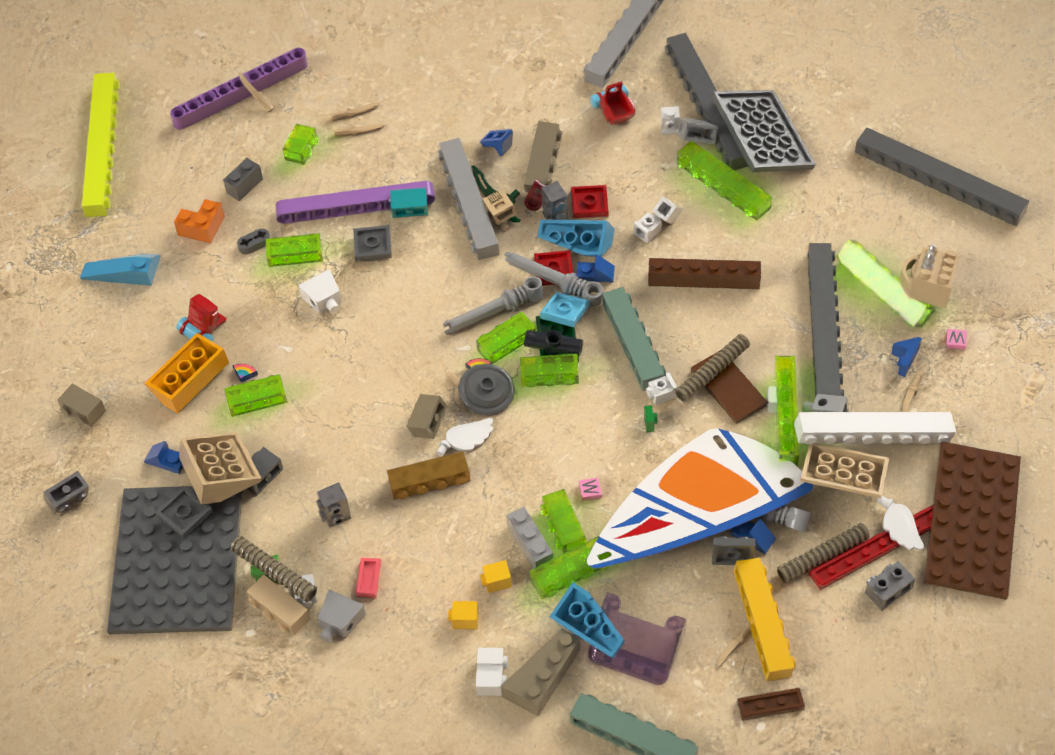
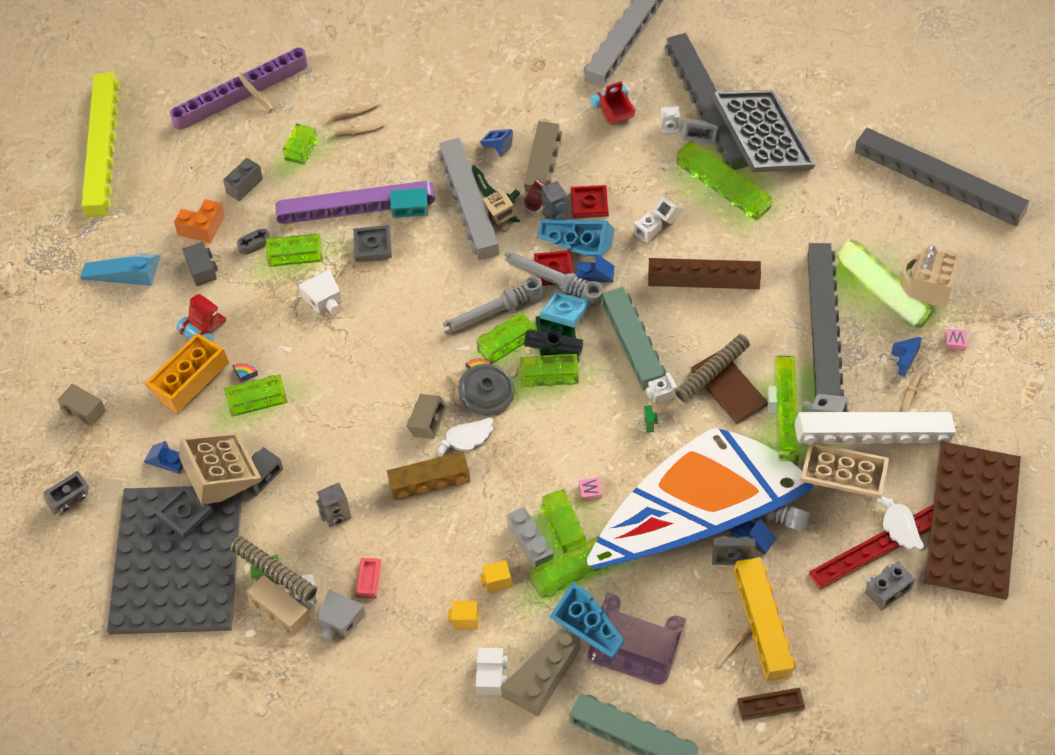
(200, 264): none -> dark grey brick
(822, 553): dark tan piece -> none

